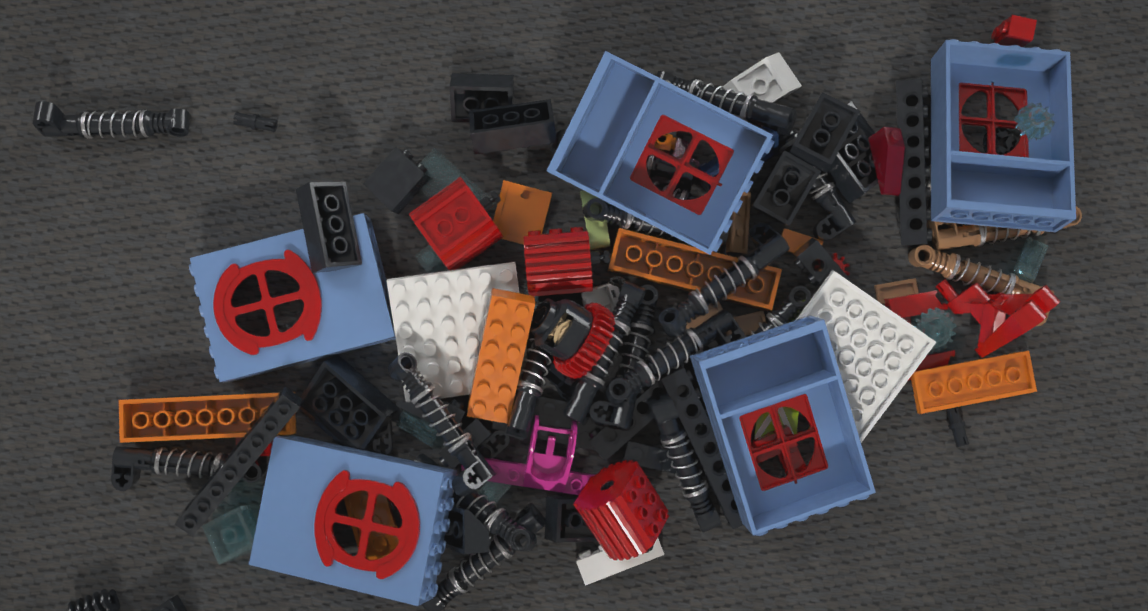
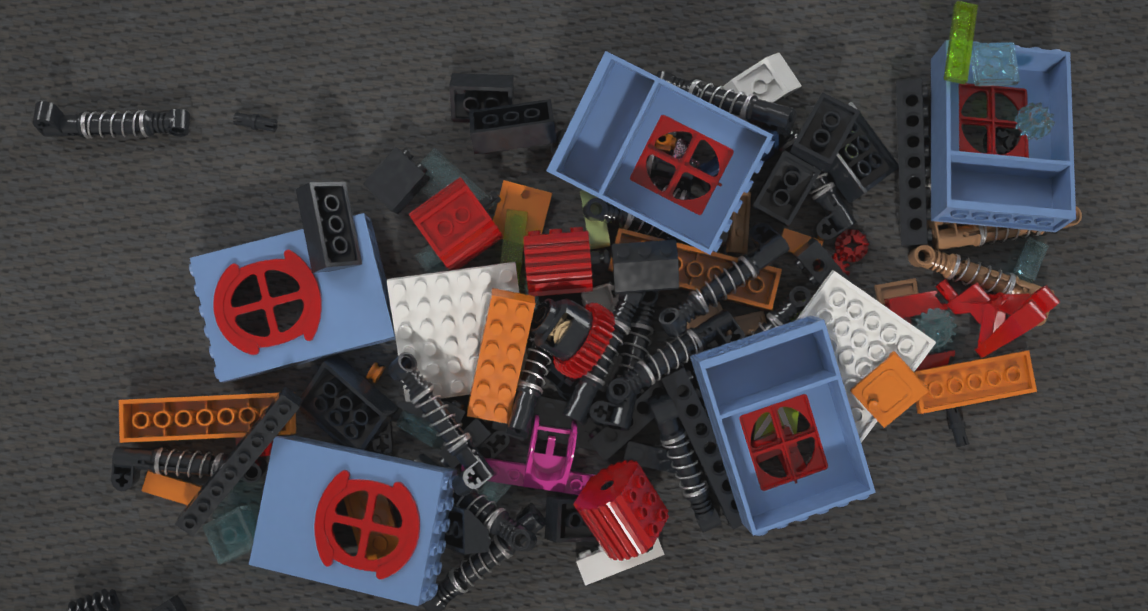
(170, 487): none -> orange tile
(375, 372): none -> orange bush
(513, 239): none -> clear neon green plate
(645, 266): none -> black slope
(845, 238): none -> red gear
(888, 158): dark red slope -> none
(892, 386): none -> orange container
(960, 42): none -> clear neon green plate
(994, 64): none -> clear light blue plate
(1014, 31): red brick -> none

